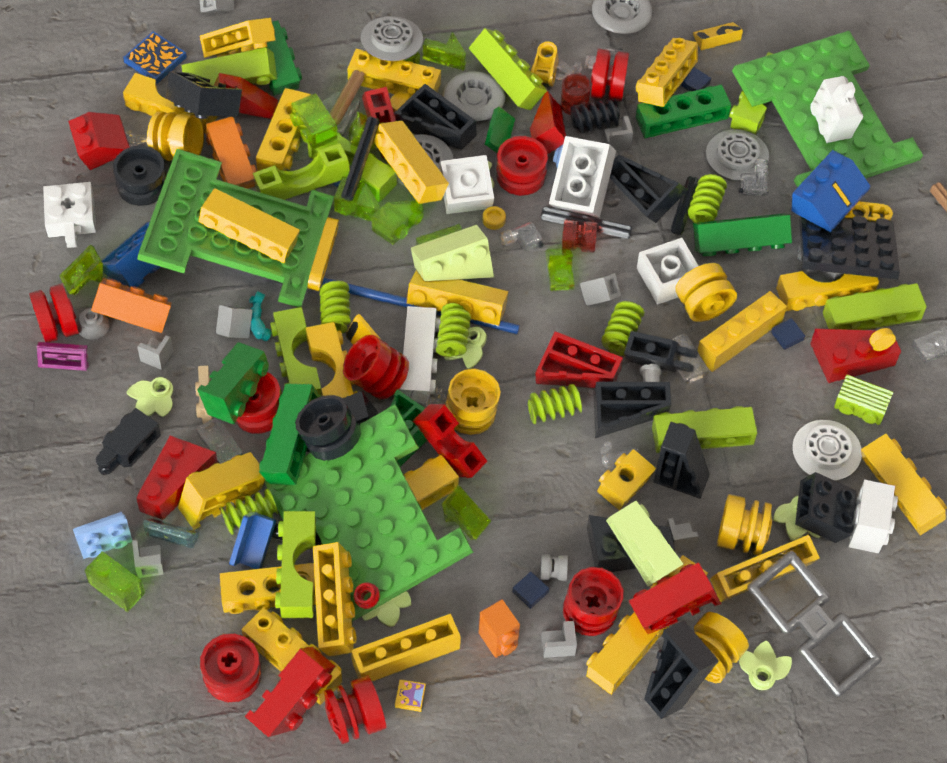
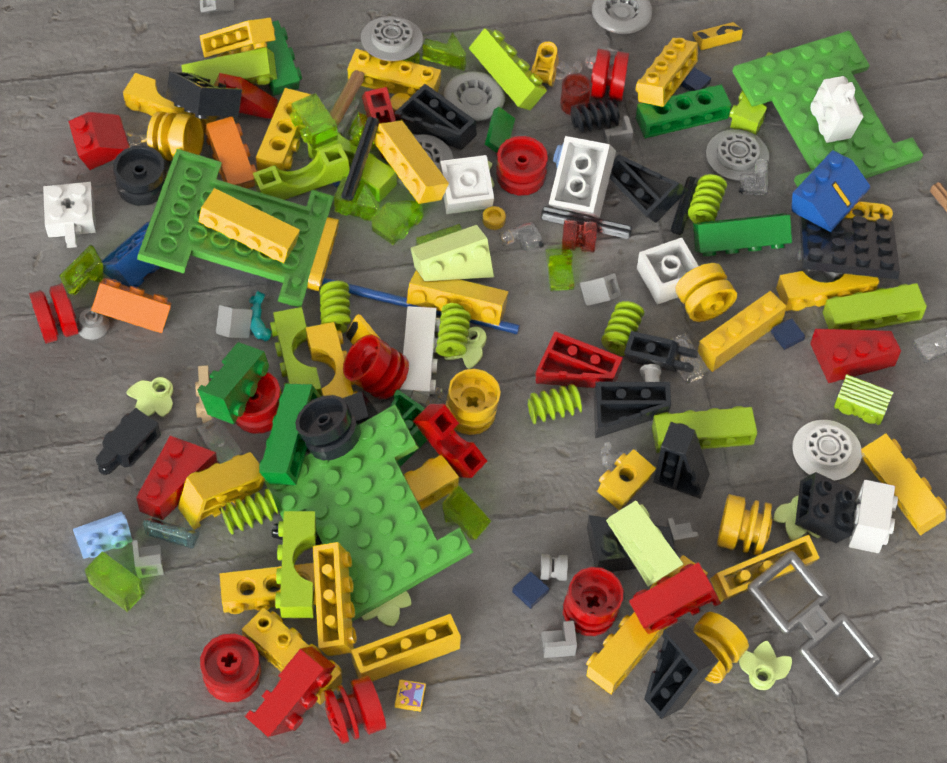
(62, 352): magenta tile -> none
(154, 57): tile -> none
(156, 352): light grey panel -> none
(253, 540): blue panel -> none
(361, 590): red plate -> none
(499, 629): orange brick -> none
(549, 124): red slope -> none
(882, 339): yellow tile -> none

